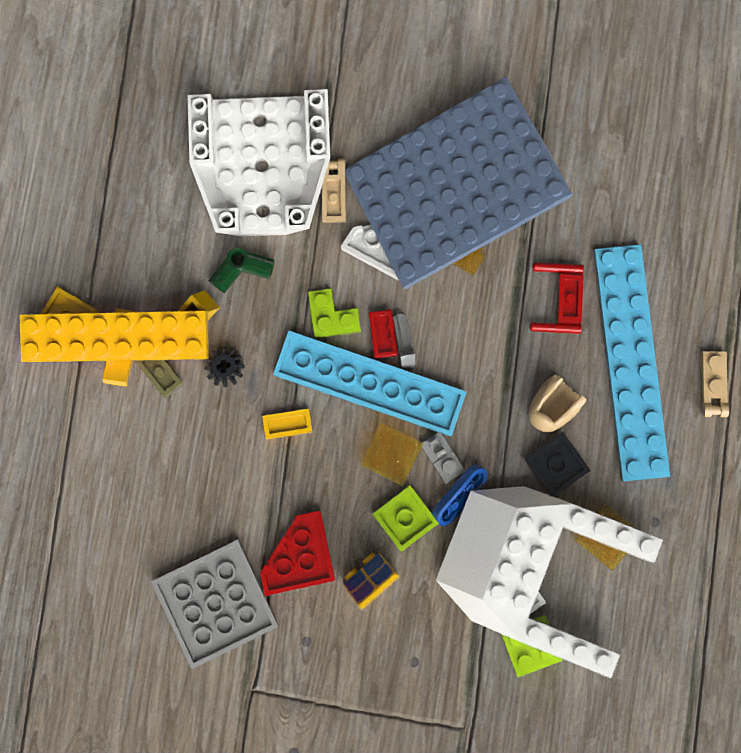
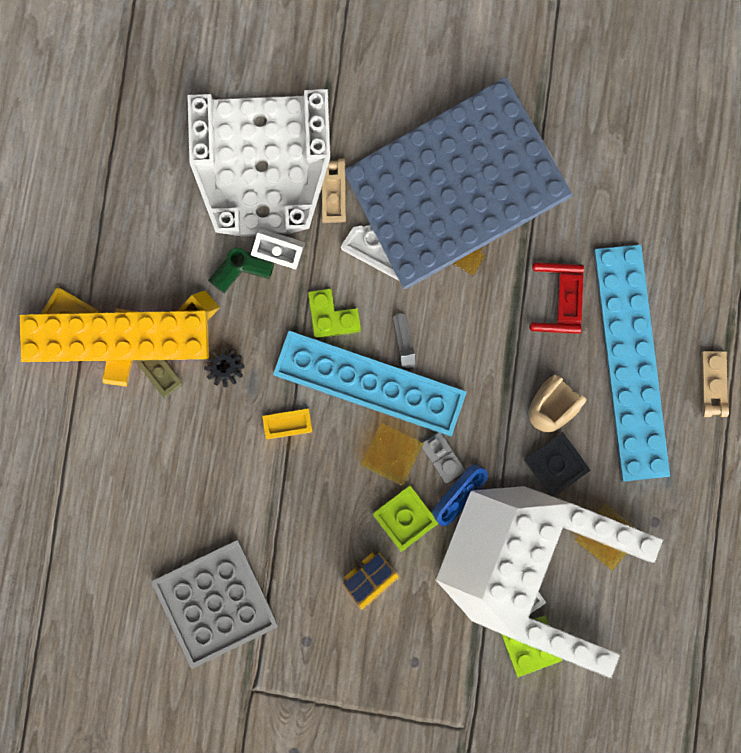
(277, 248): none -> white brick
(300, 557): red plate -> none
(383, 334): red plate -> none

